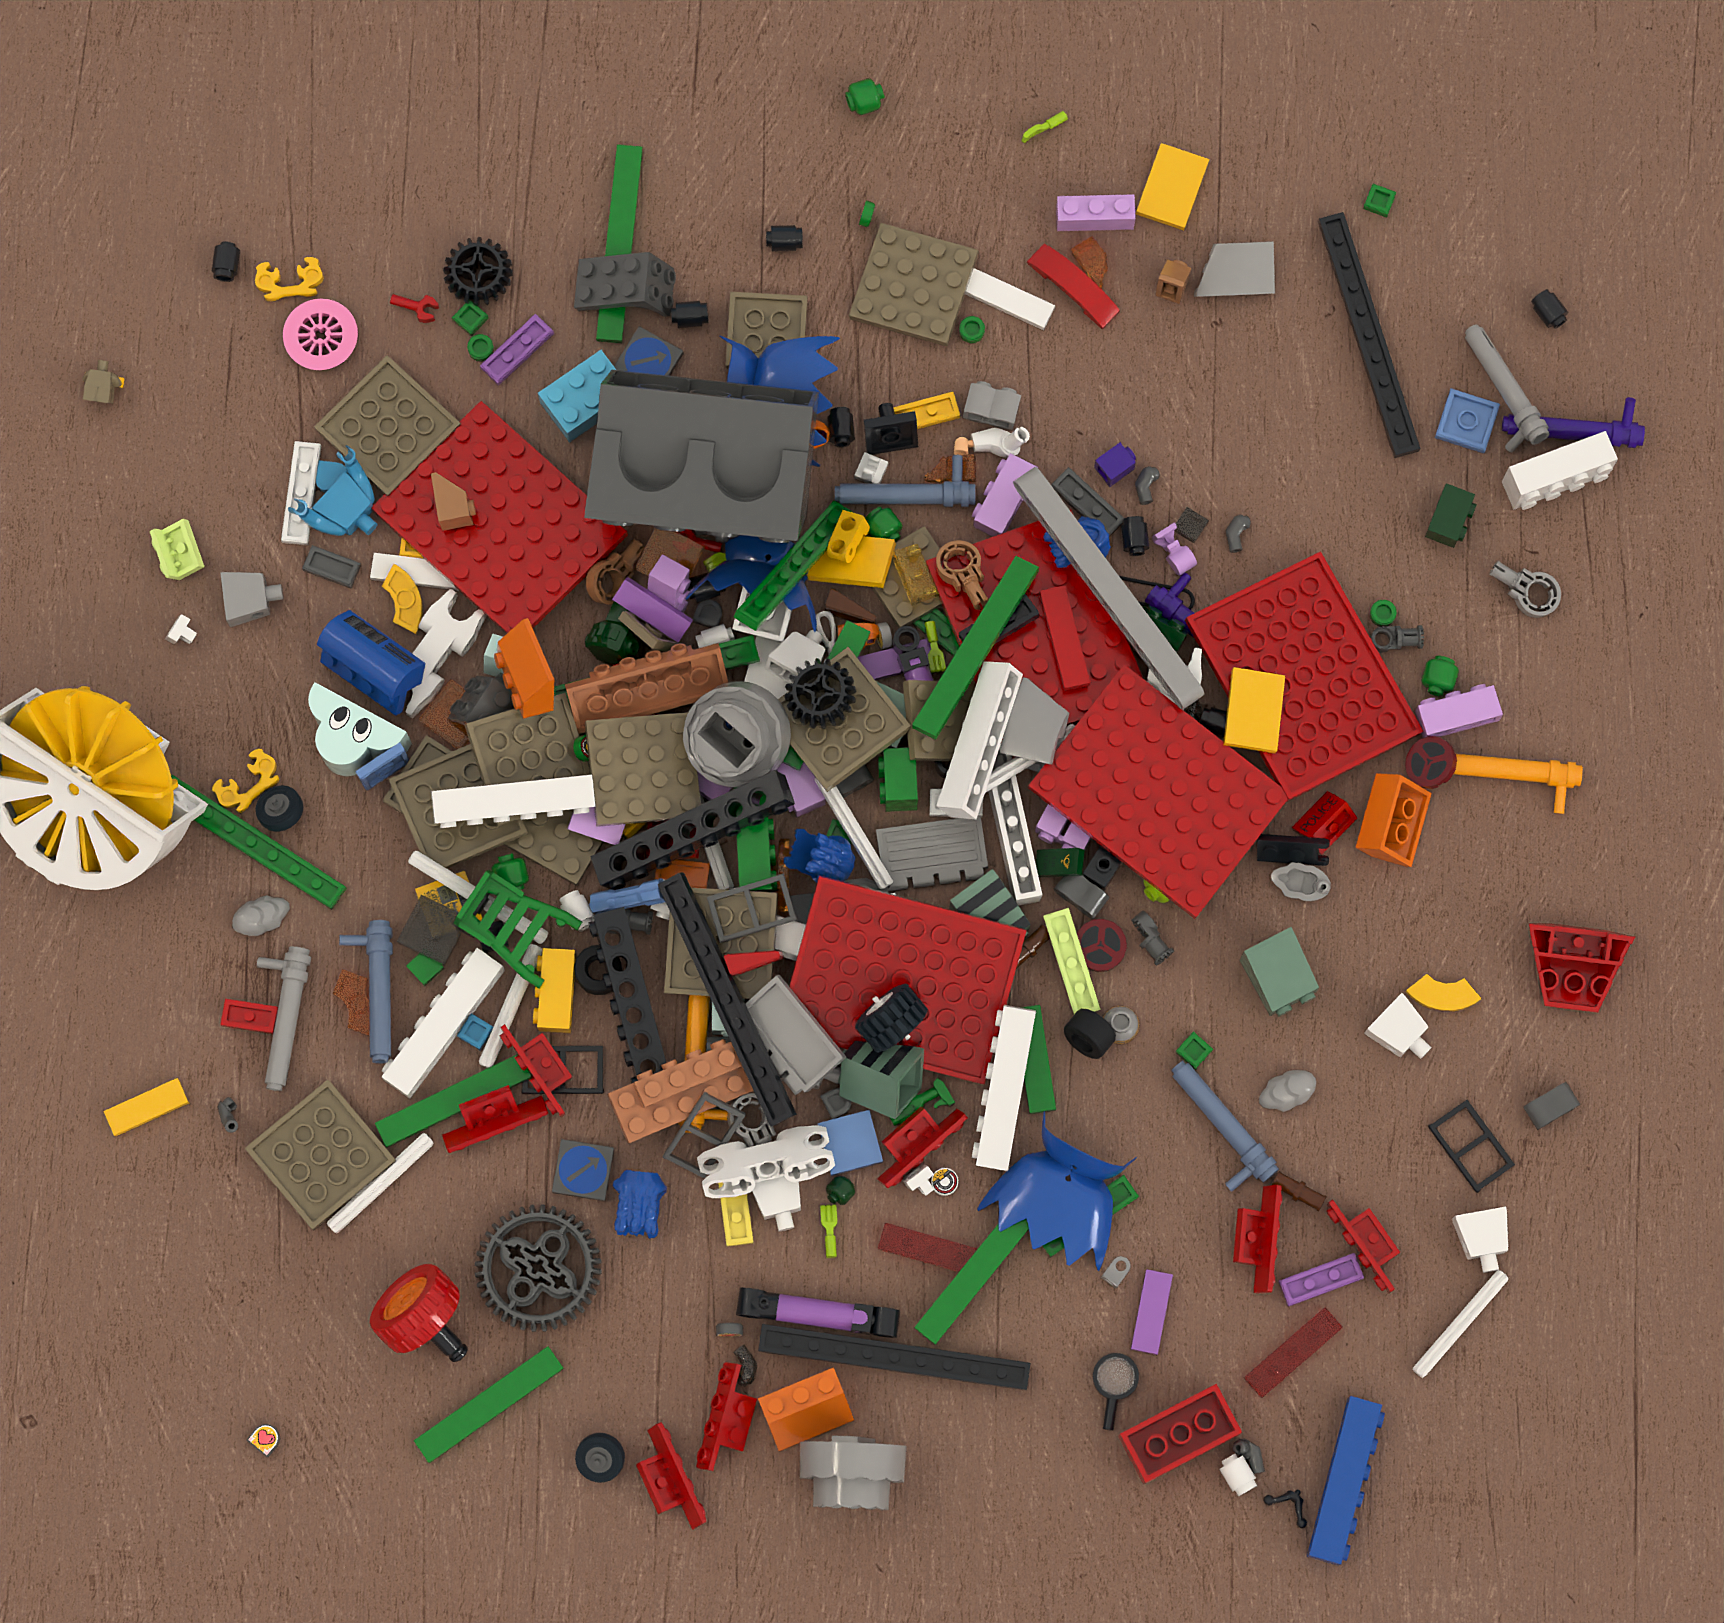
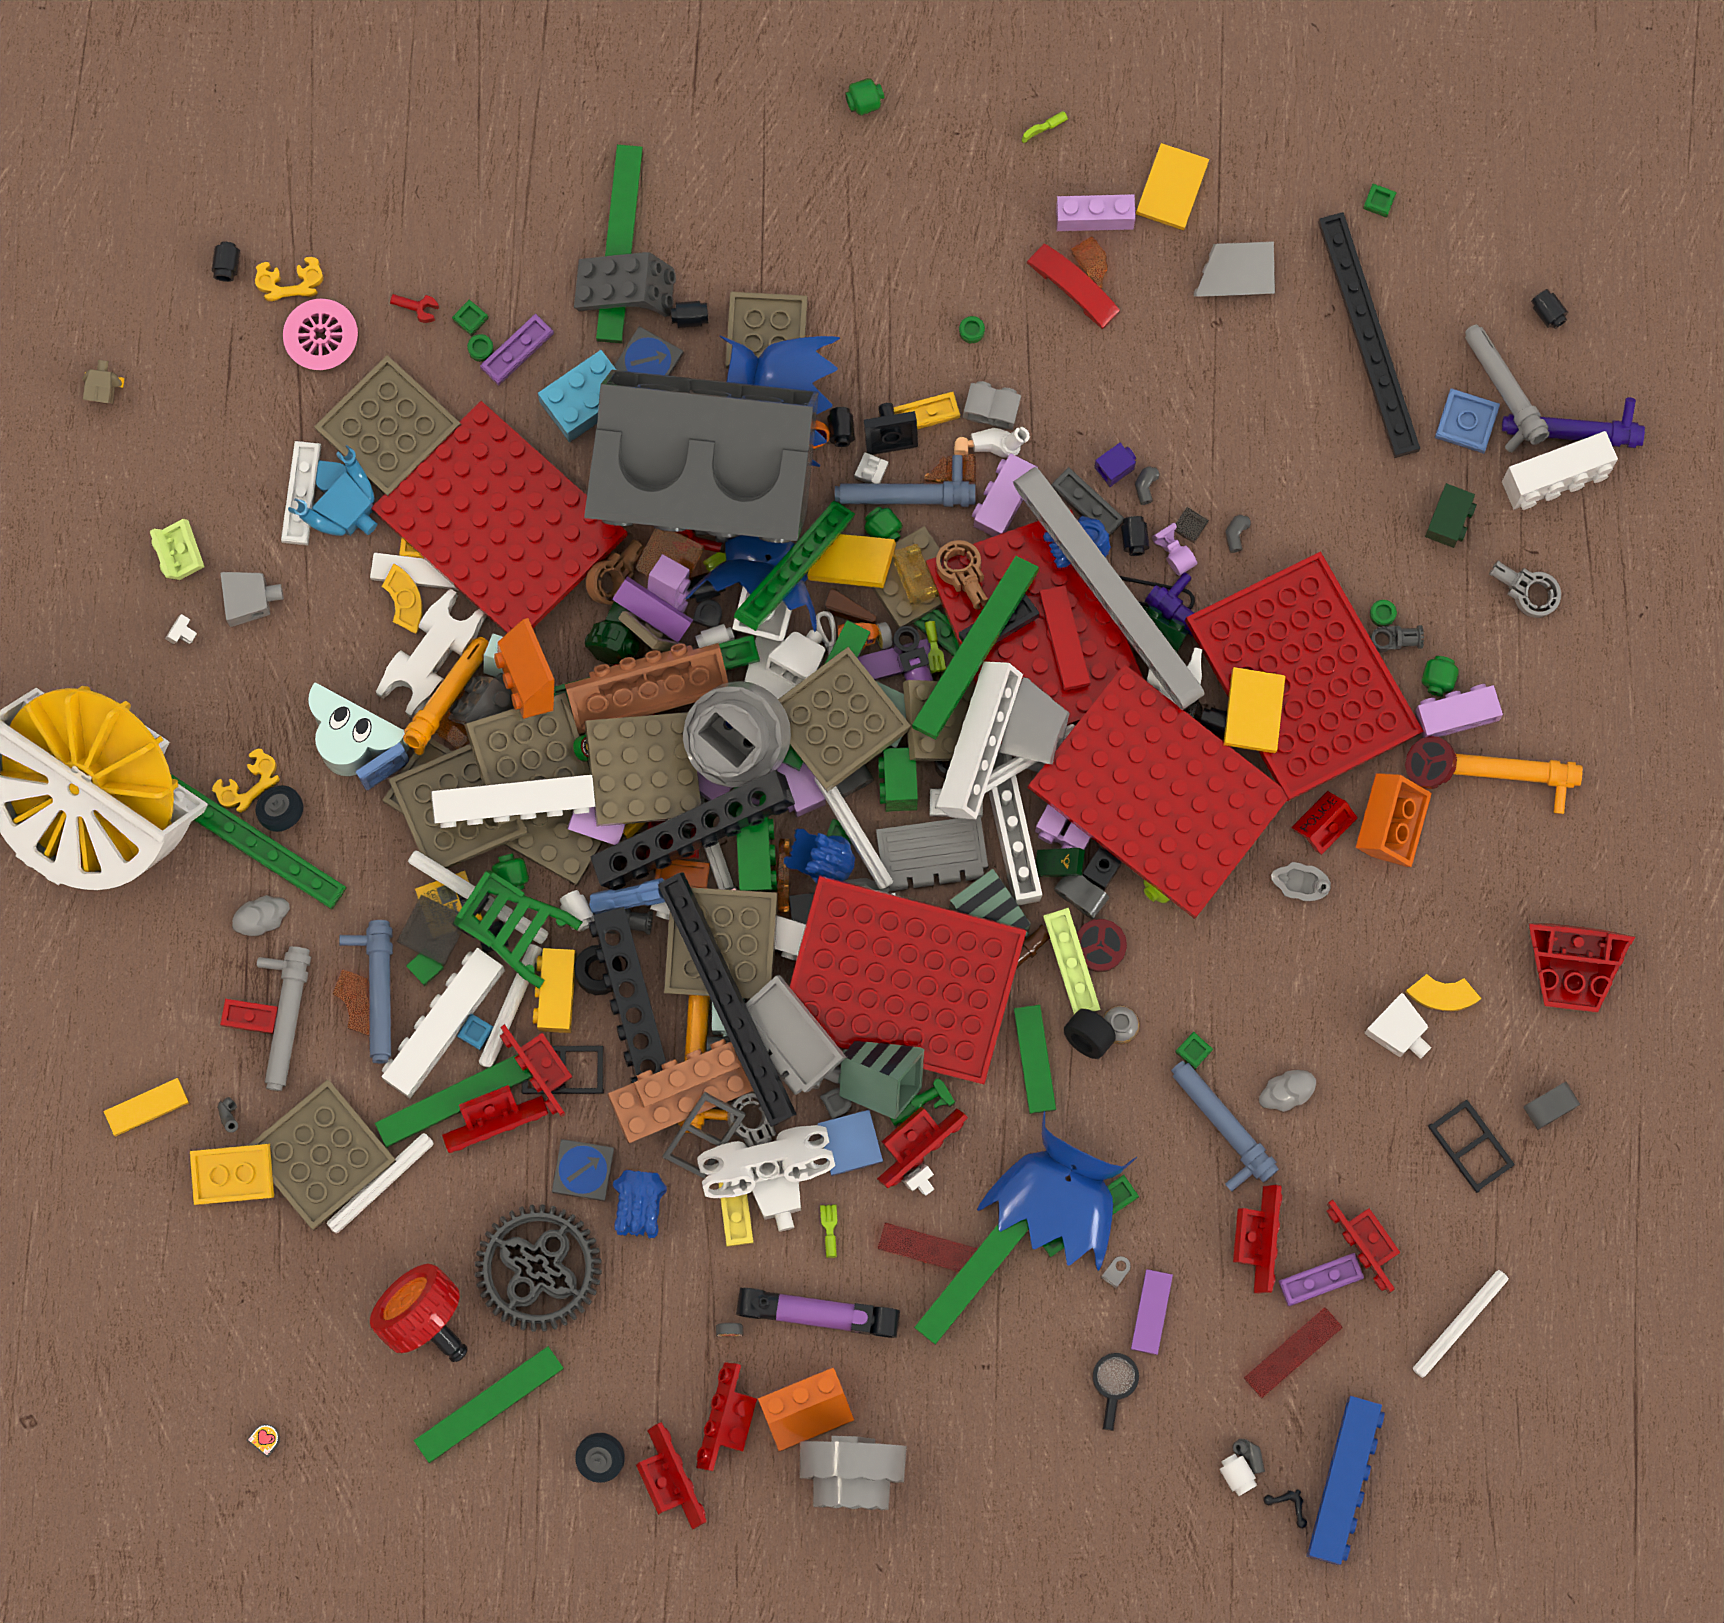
(231, 1174): none -> yellow tile
(331, 566): dark grey tile -> none
(370, 660): blue brick -> none
(427, 720): none -> light orange cylinder
(452, 504): medium nougat slope -> none
(469, 269): black gear -> none
(744, 962): red slope -> none
(748, 1366): clear smoke arm -> none
(757, 927): dark grey window -> none
(784, 238): black brick -> none
(800, 687): black gear -> none
(840, 1190): dark green piece -> none
(847, 536): yellow leg -> none
(867, 214): green tile -> none
(891, 1018): black wheel -> none
(894, 1357): black plate -> none
(913, 284): dark tan plate -> none
(944, 1181): tile -> none
(1005, 1088): white brick -> none
(1009, 299): white tile -> none
(1153, 942): dark grey connector -> none
(1173, 280): medium nougat slope -> none
(1180, 1434): red brick -> none
(1280, 972): sand green slope -> none
(1292, 849): black hinge -> none
(1299, 1191): reddish brown pin -> none
(1483, 1235): white torso -> none

